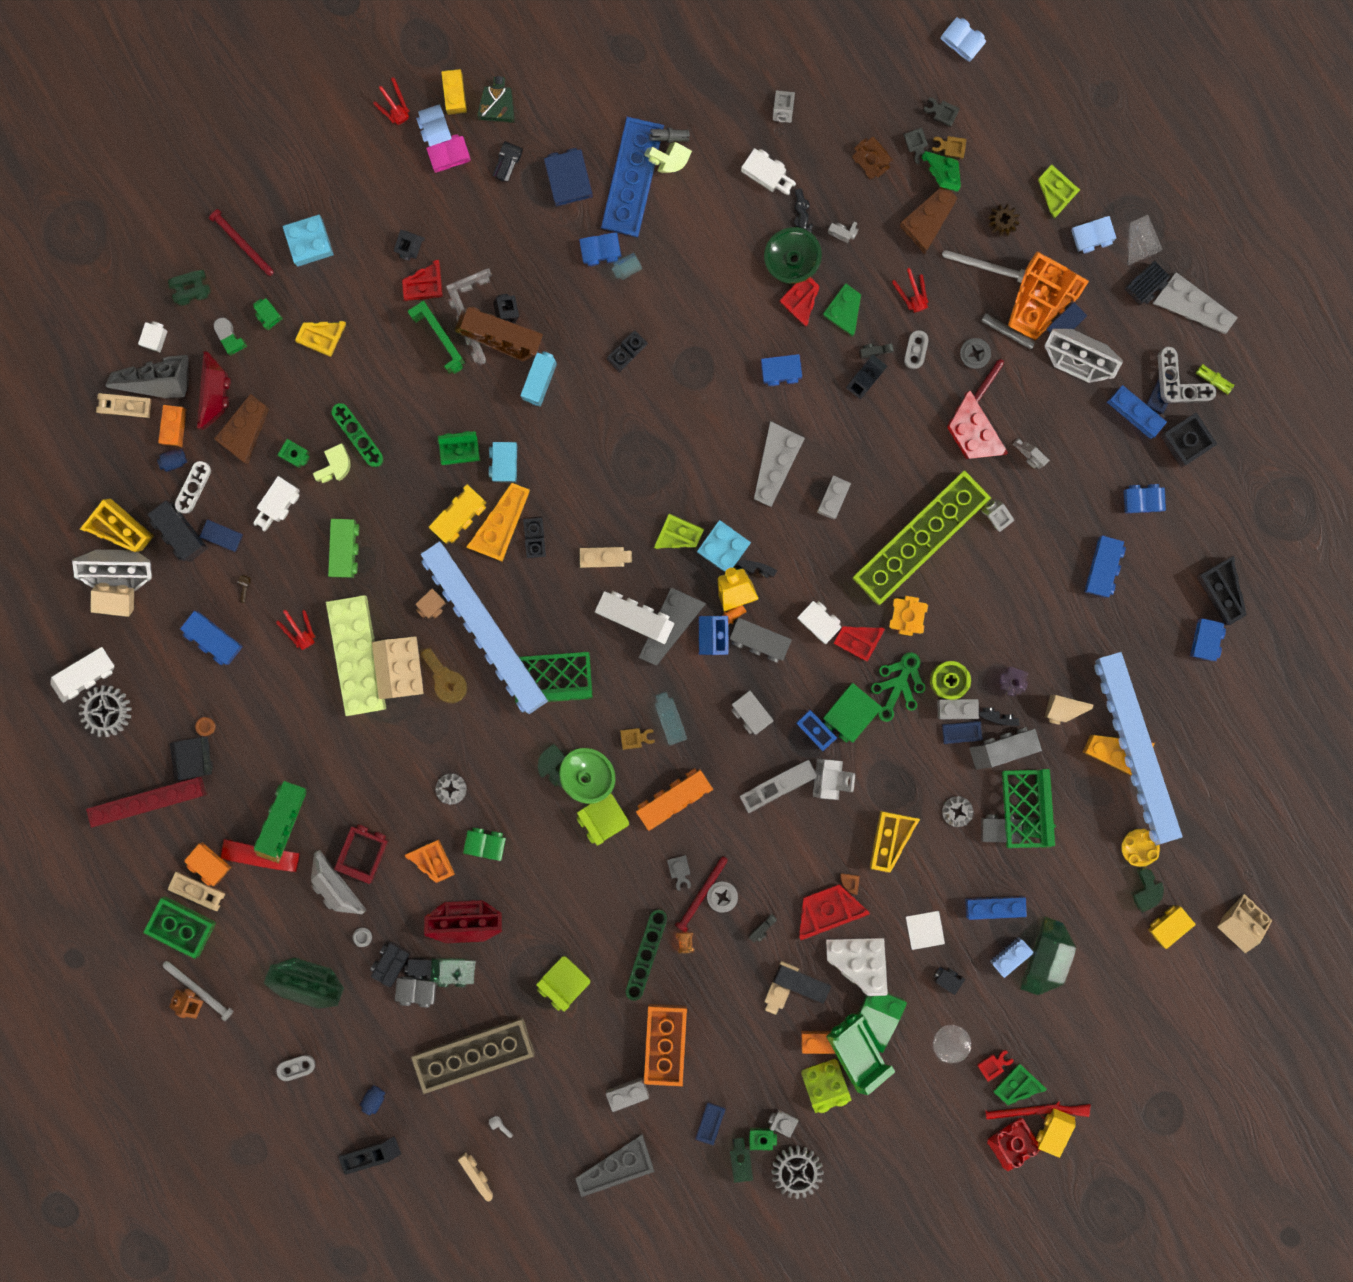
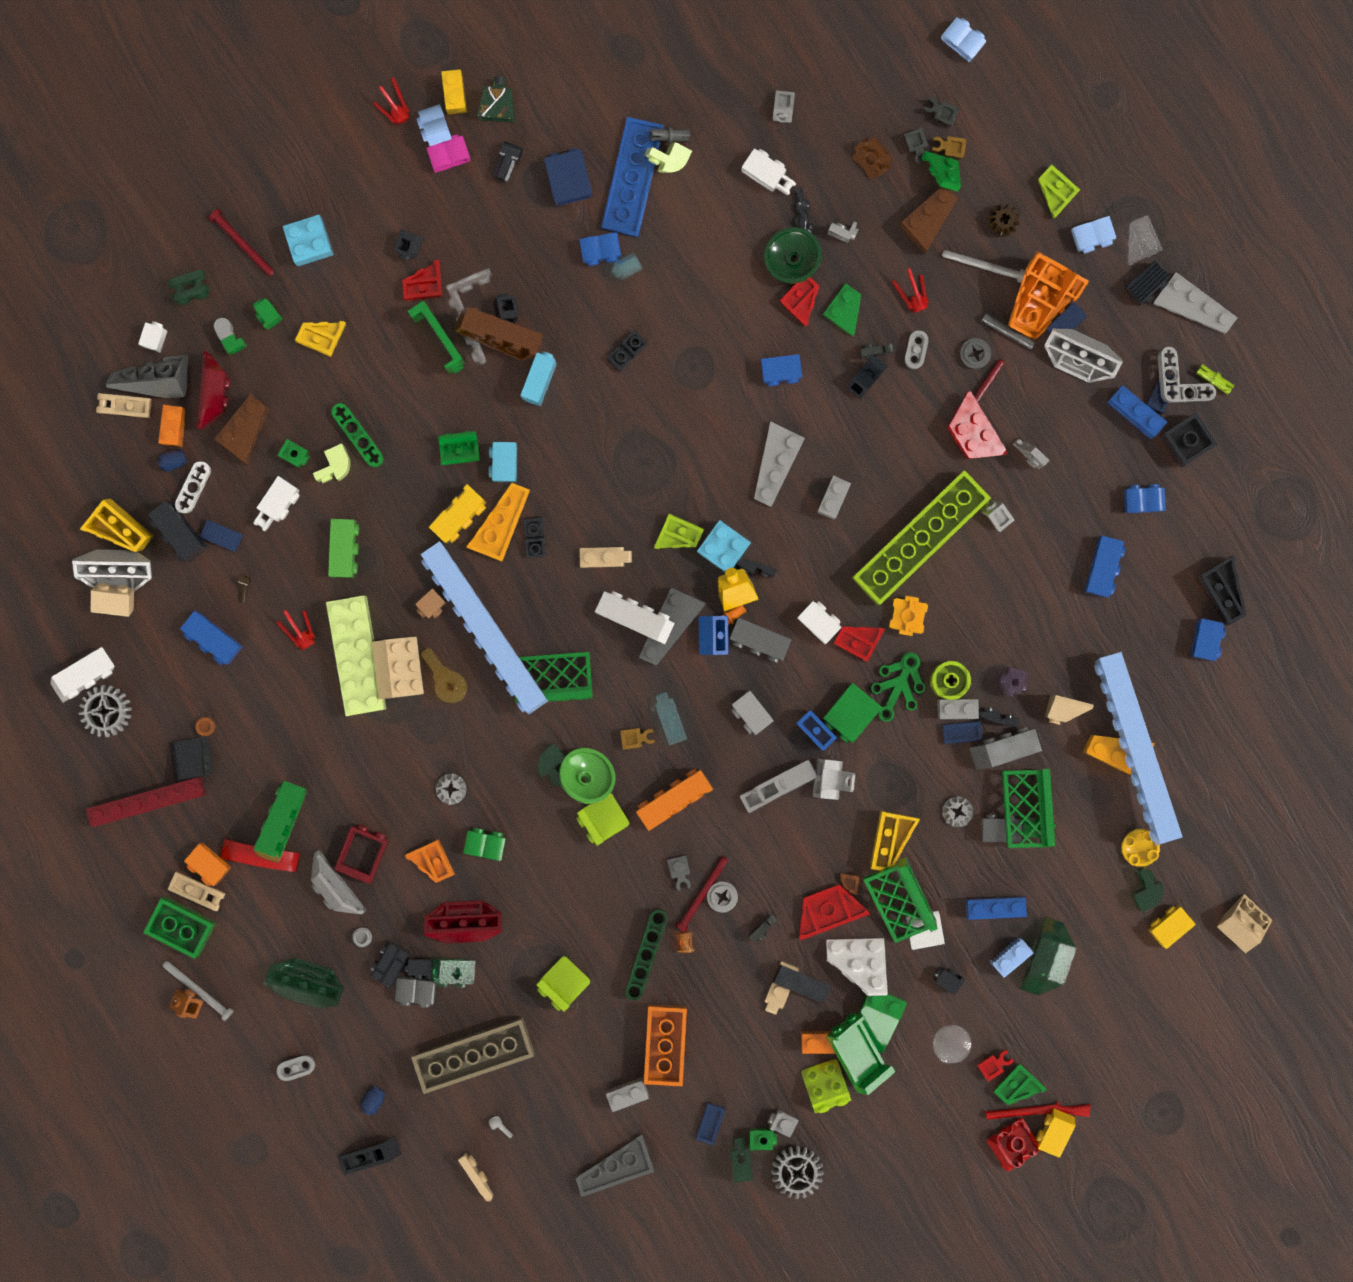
(913, 890): none -> green fence

